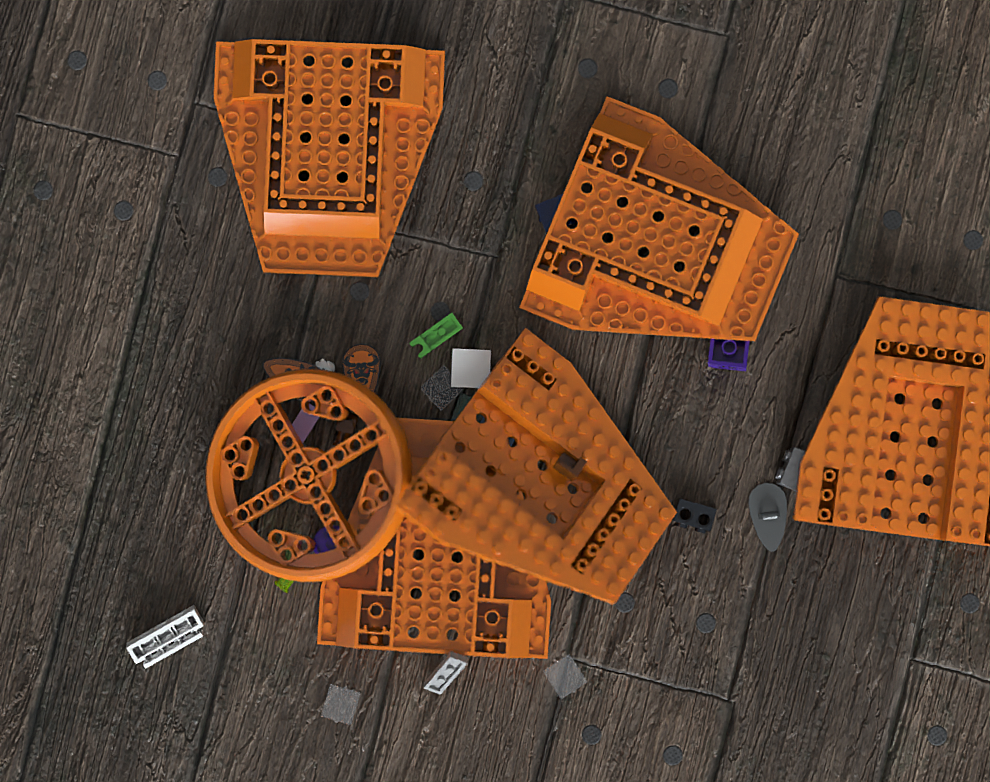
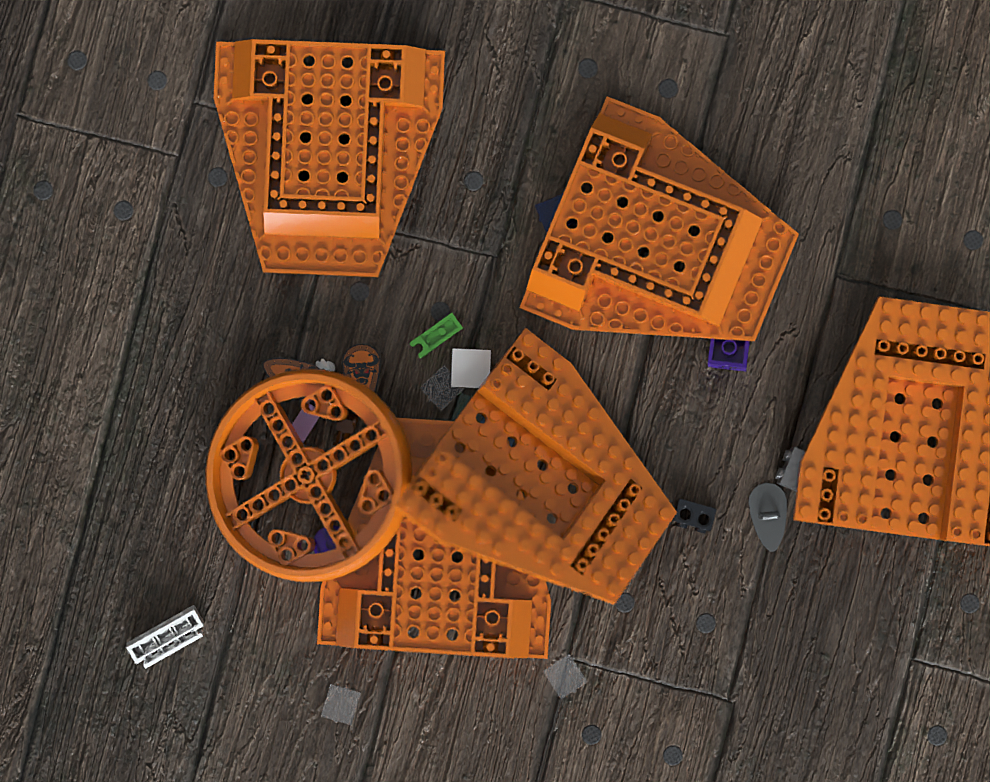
(283, 584): clear neon green bush -> none
(445, 672): light grey plate -> none
(568, 466): reddish brown panel -> none

